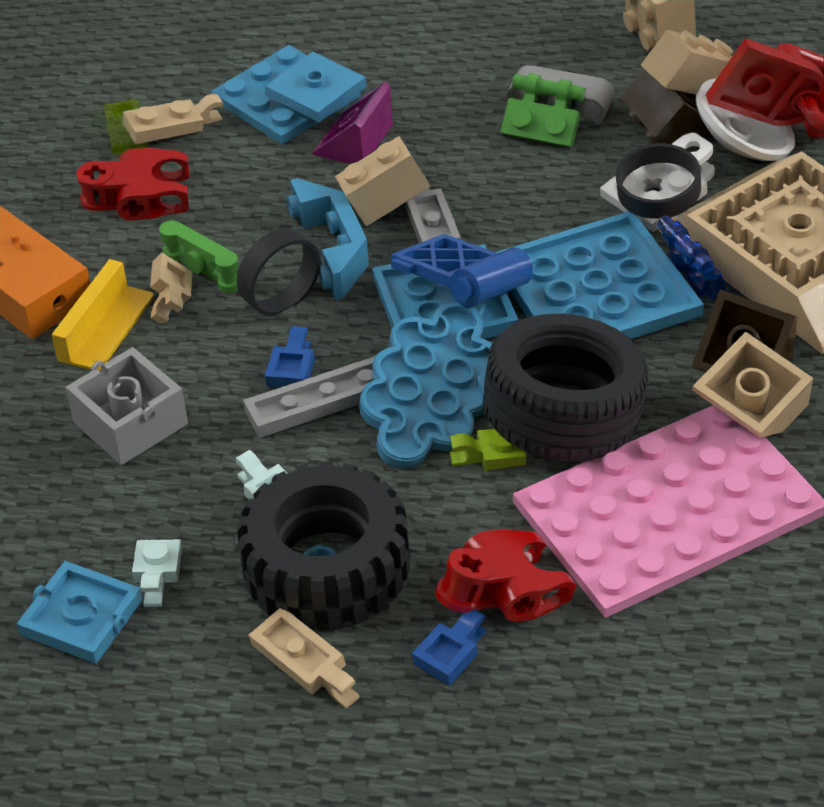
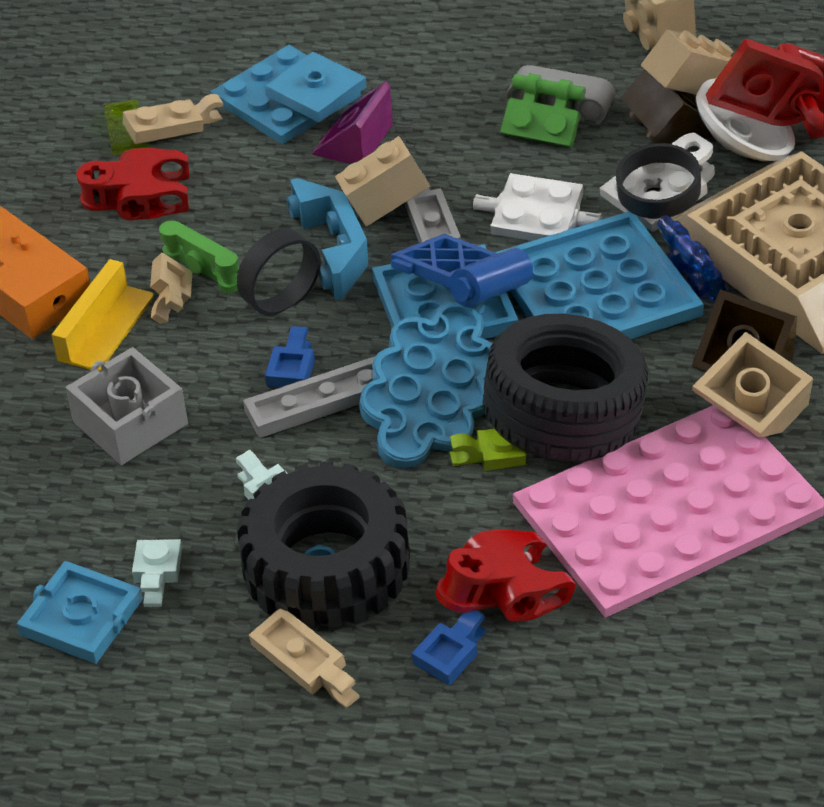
(535, 208): none -> white plate

